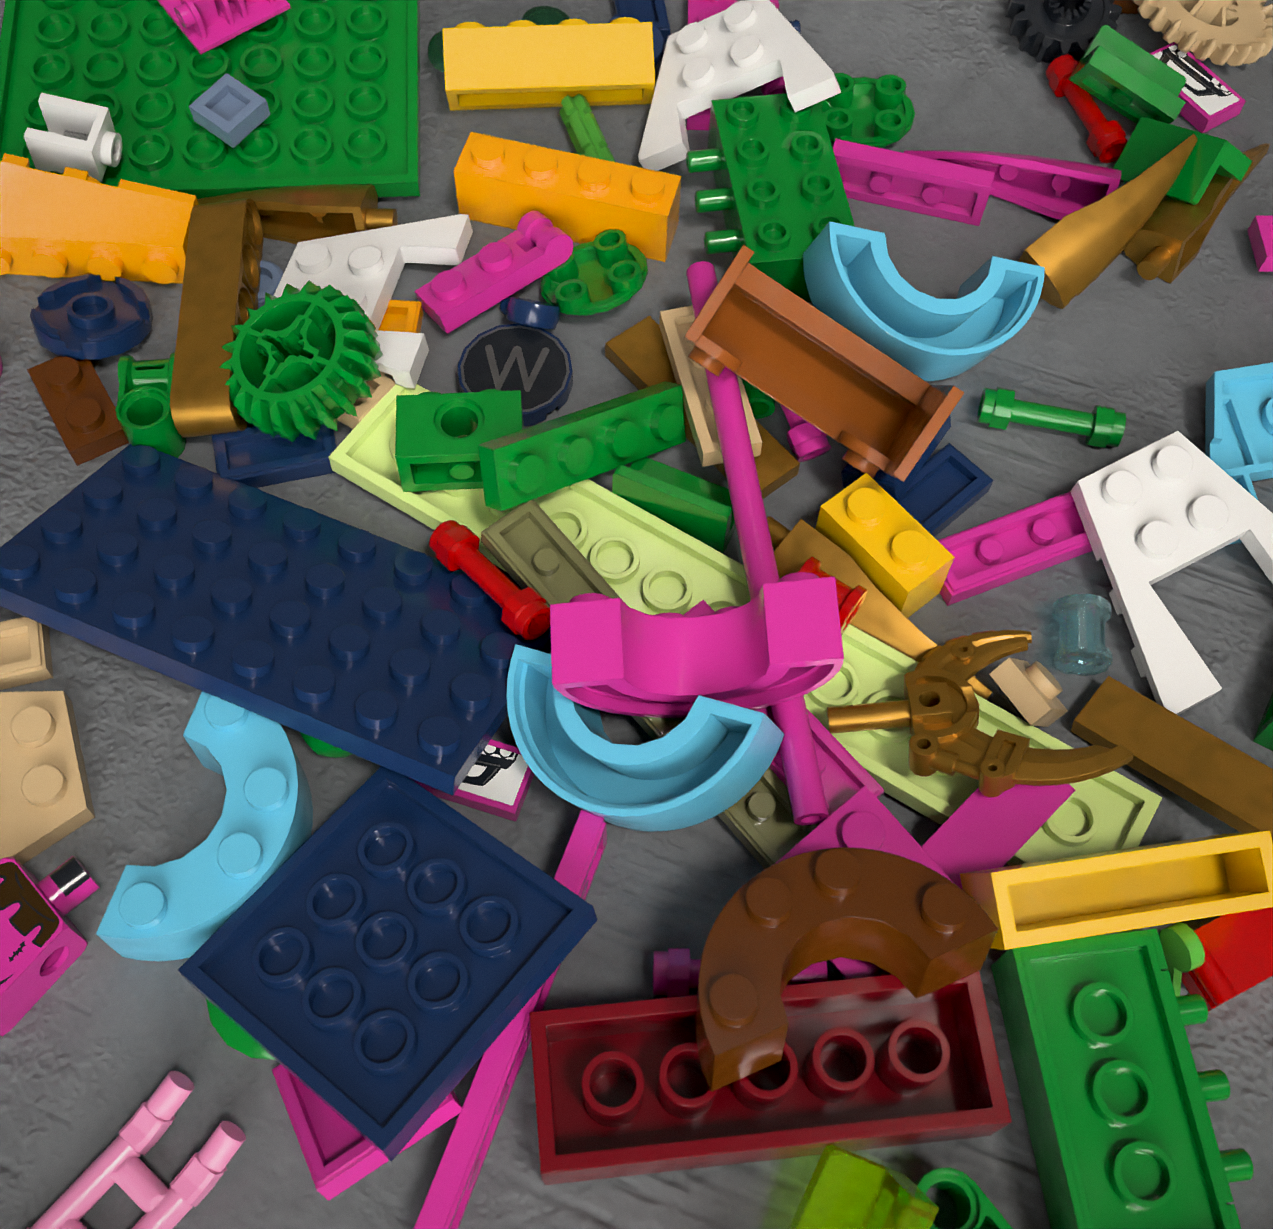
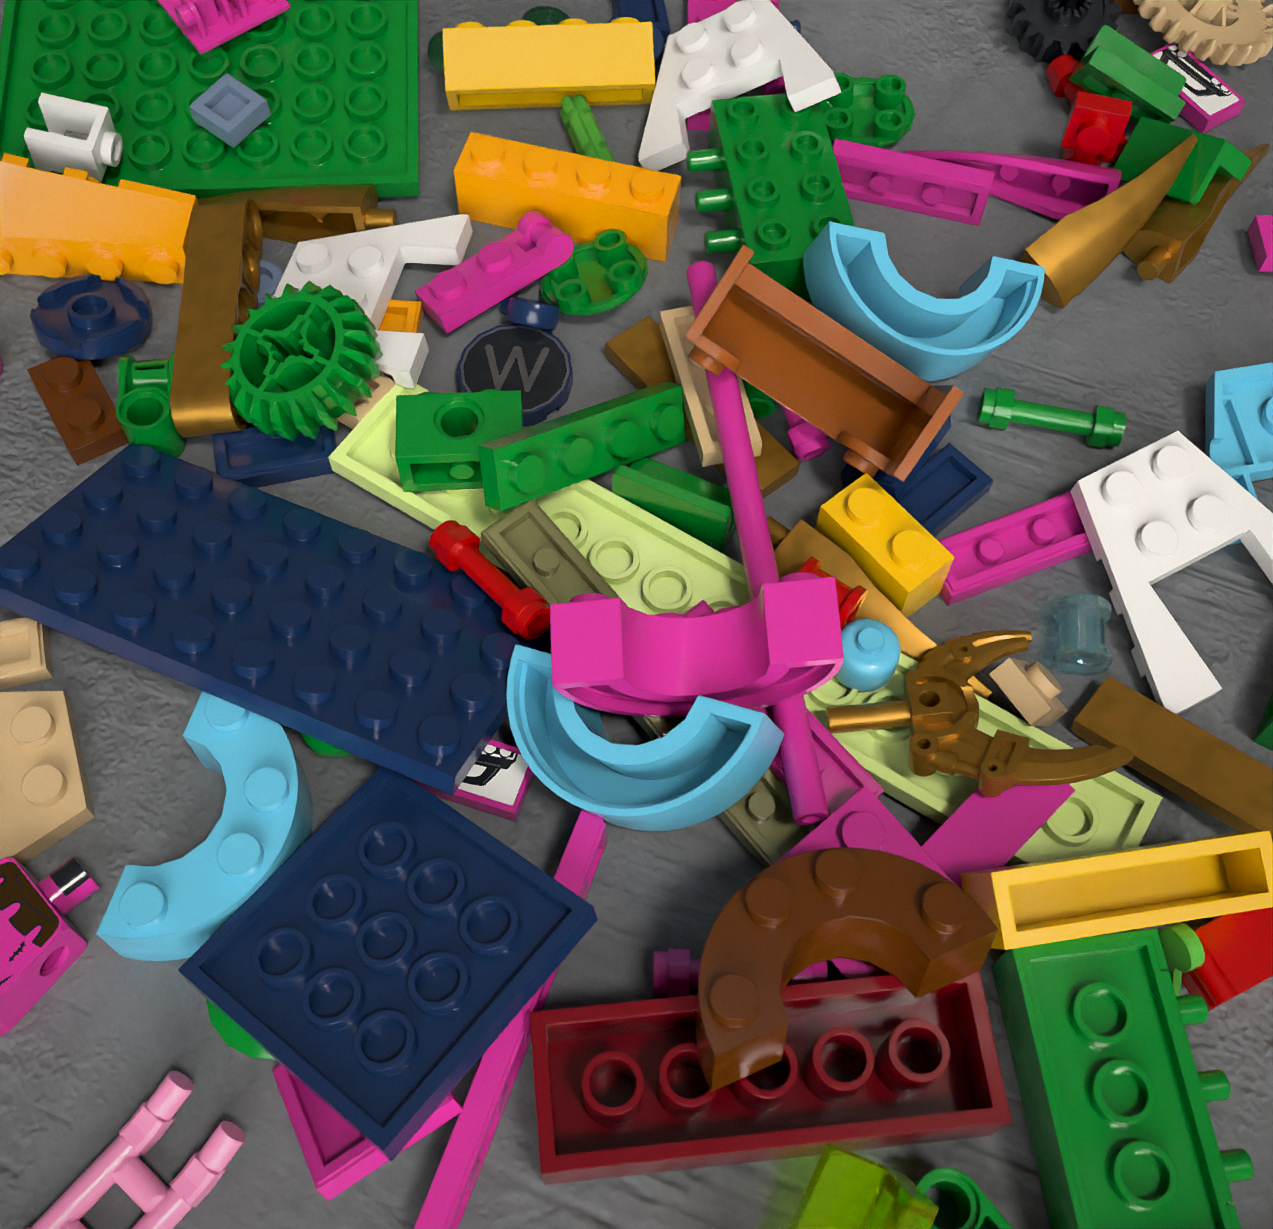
(869, 654): none -> medium azure piece
(1094, 128): none -> red plate

